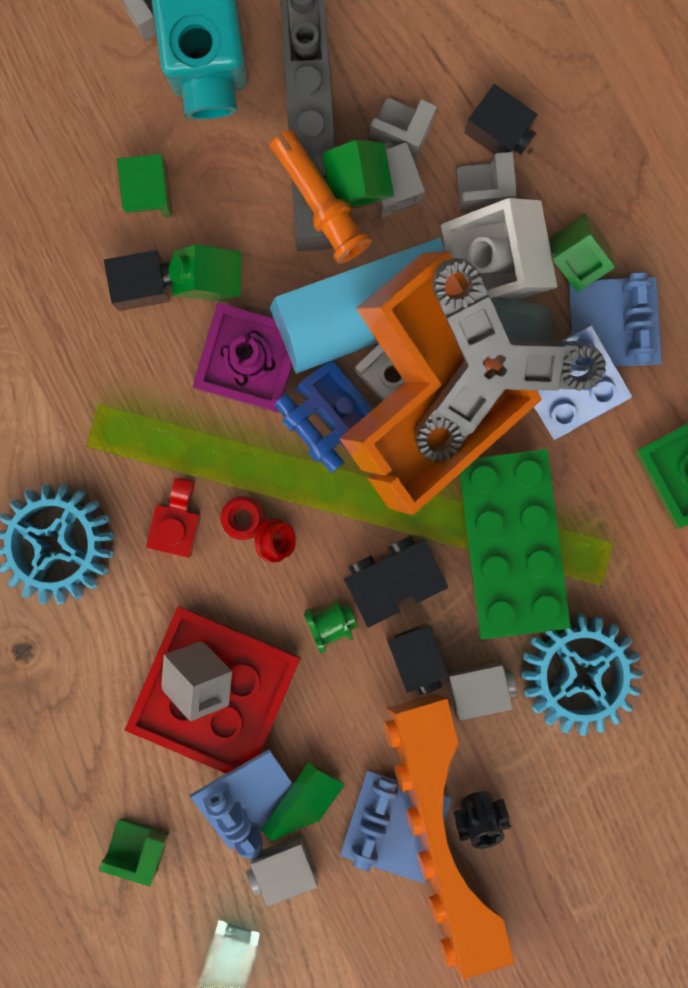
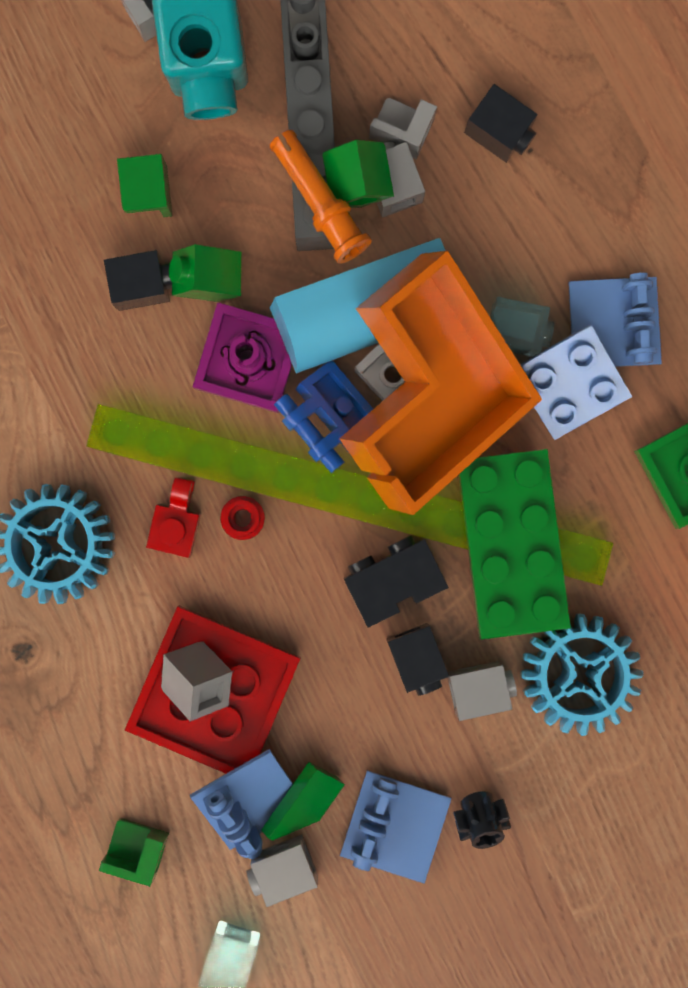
(274, 540): red plate -> none
(331, 624): green brick -> none
(425, 745): orange arch -> none
(482, 335): piece -> none
(486, 183): light grey panel -> none
(505, 246): white slope -> none
(581, 253): green panel -> none

